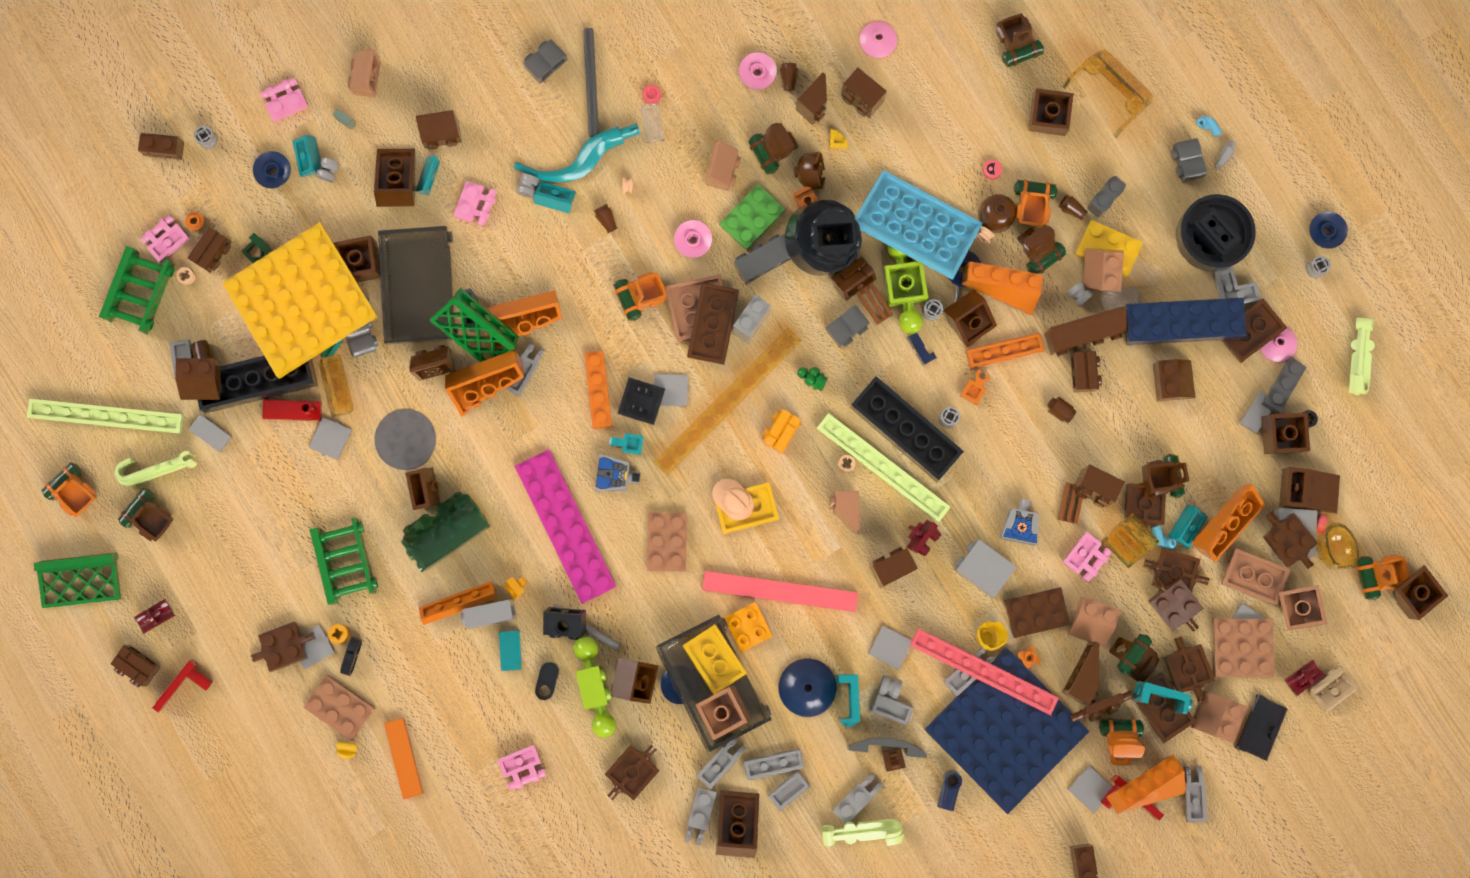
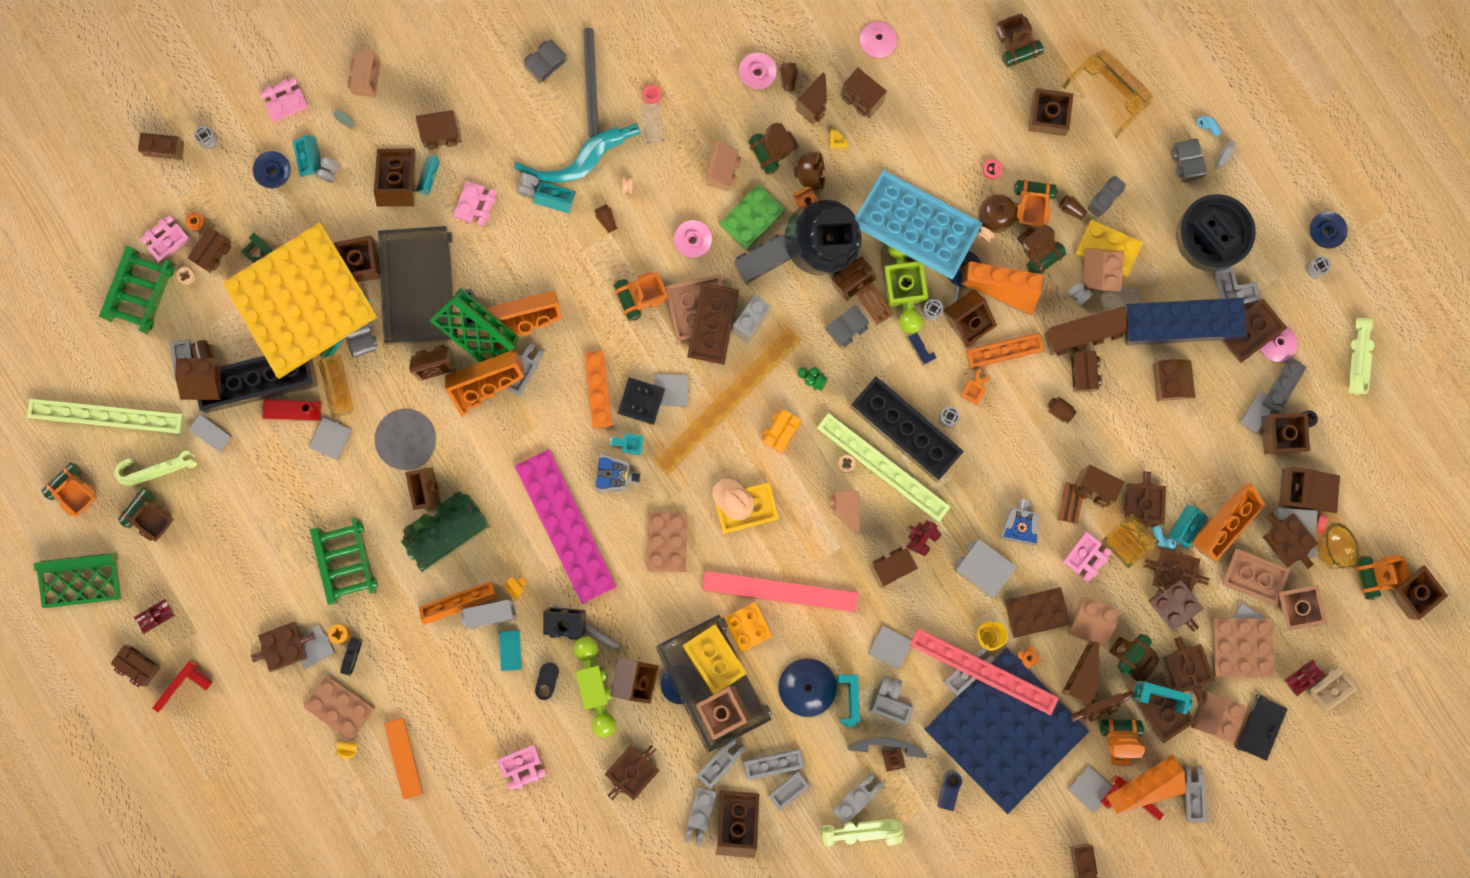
(1165, 476): reddish brown piece -> none

